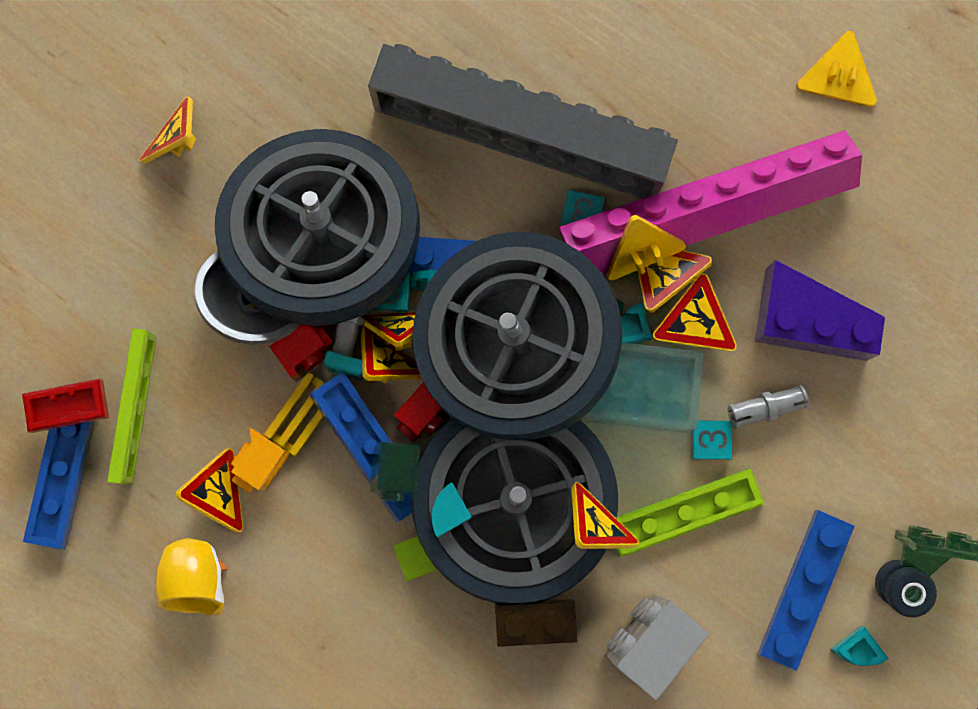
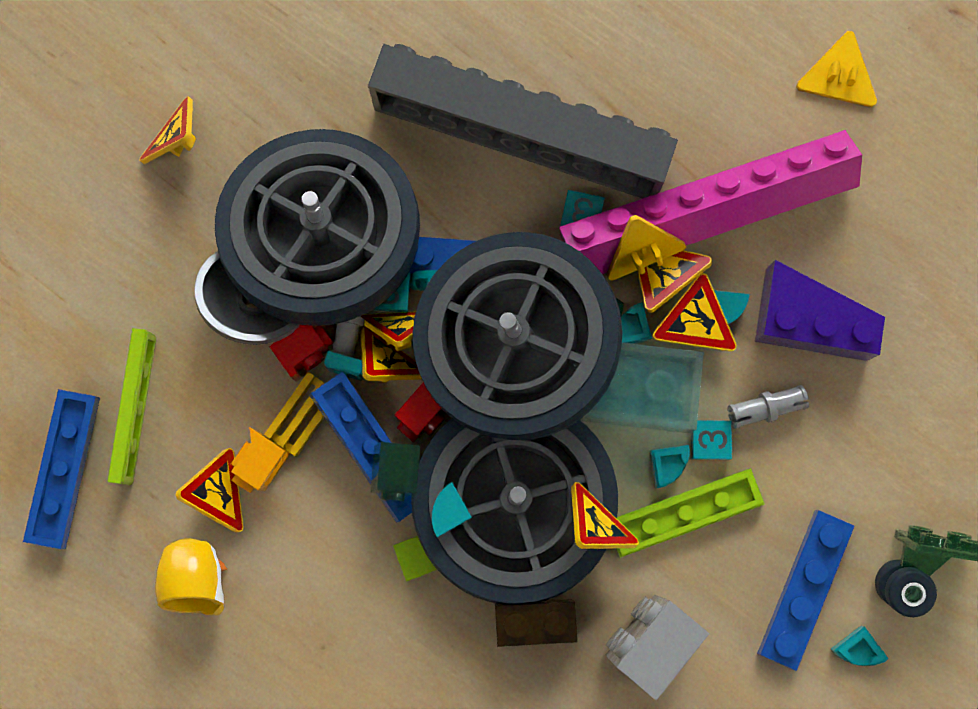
(65, 405): red plate -> none
(668, 464): none -> teal tile
(732, 304): none -> teal tile

